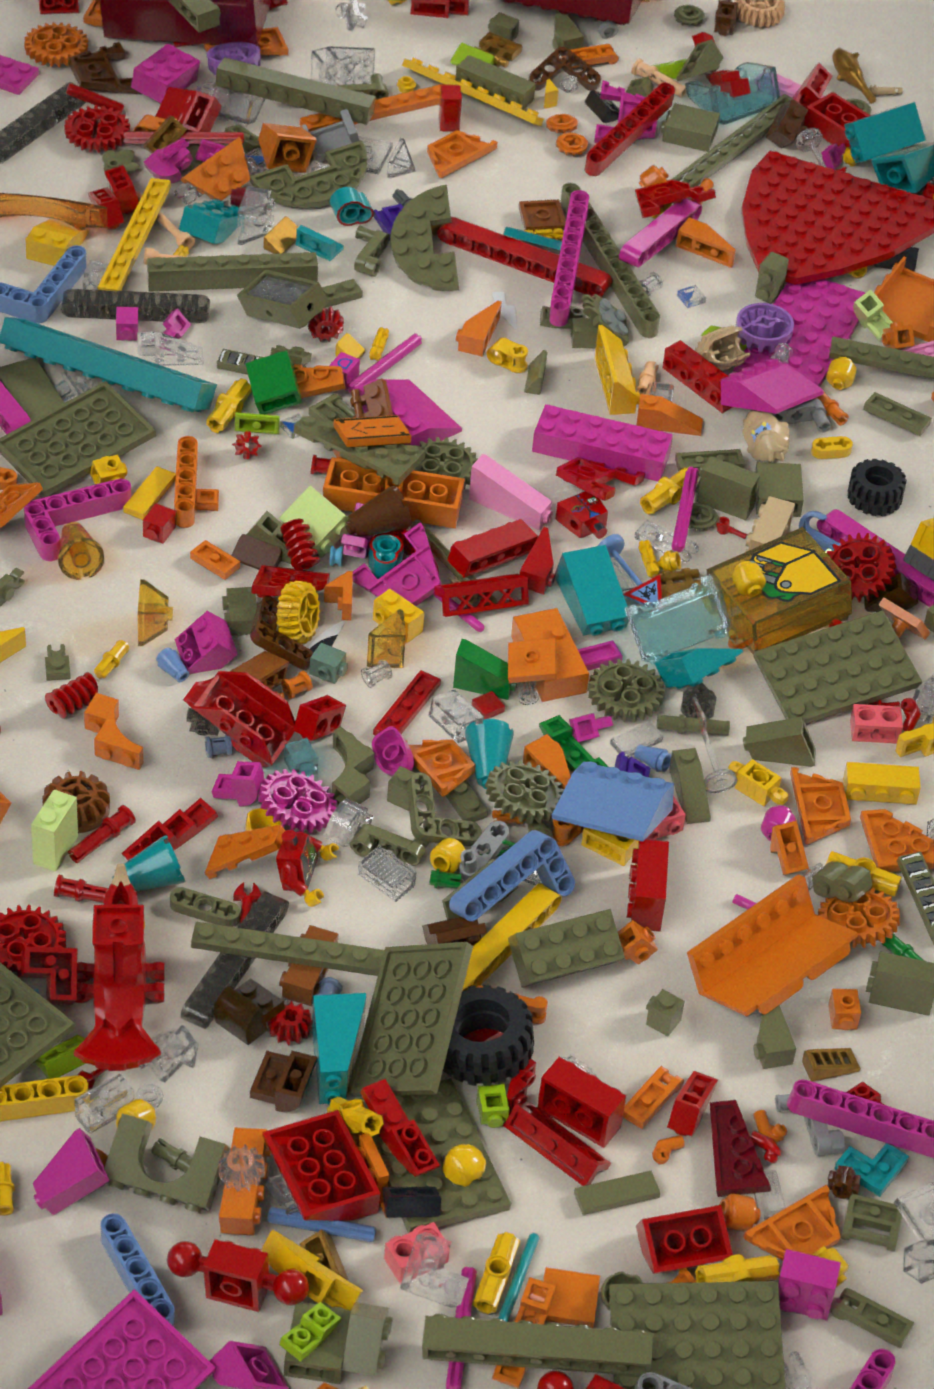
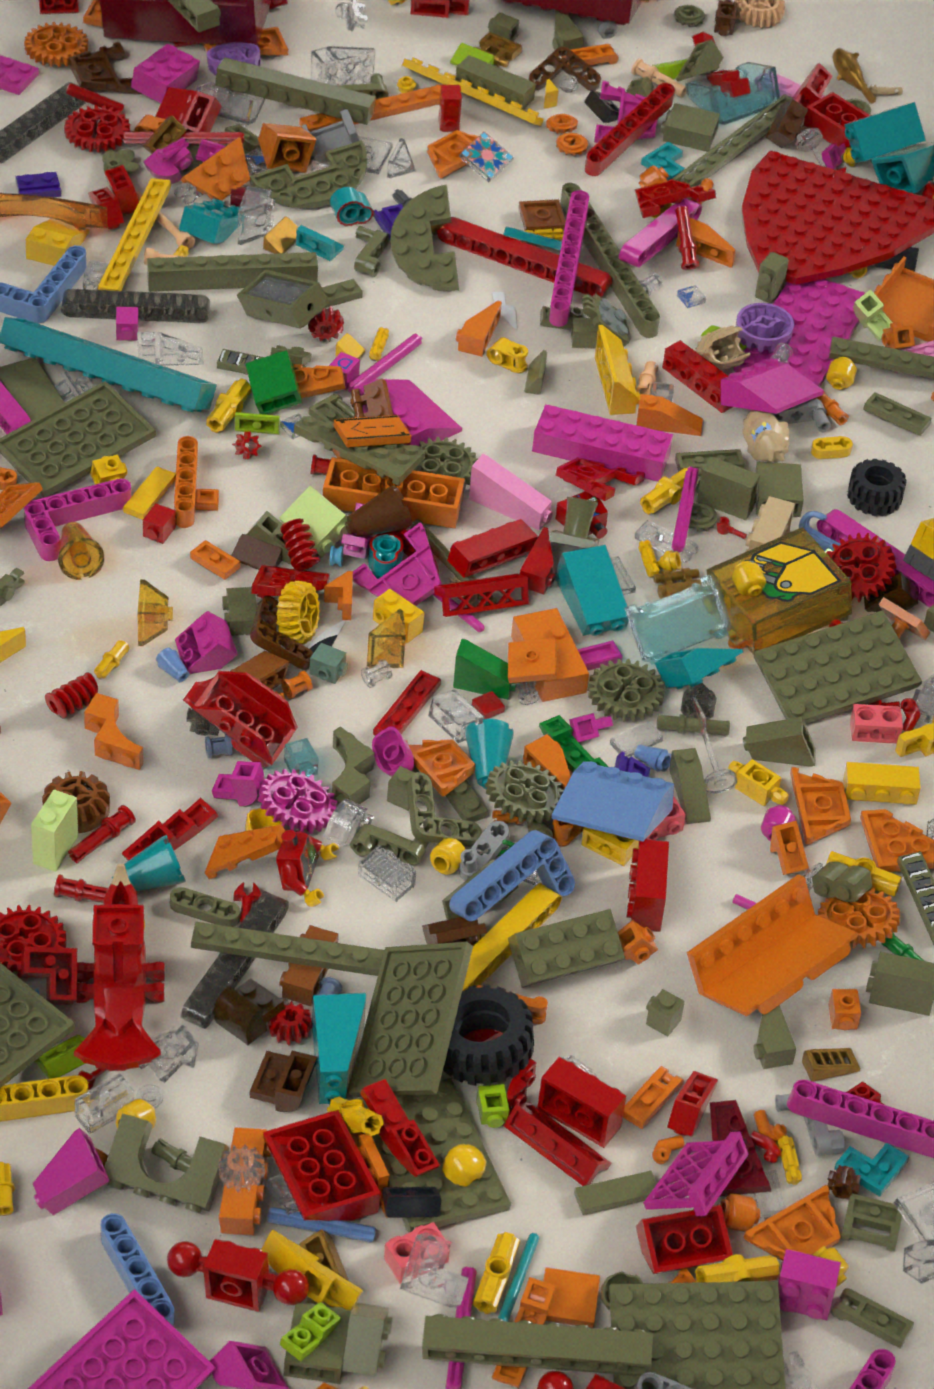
(39, 184): none -> dark purple plate
(57, 664): olive plate -> none
(176, 324): dark pink plate -> none
(319, 717): red brick -> none
(443, 879): green pin -> none
(486, 156): none -> tile
(577, 524): none -> olive plant
(645, 591): medium blue piece -> none
(665, 157): none -> teal plate
(687, 246): none -> red pin
(710, 1175): none -> dark pink fence
(790, 1160): none -> yellow axle

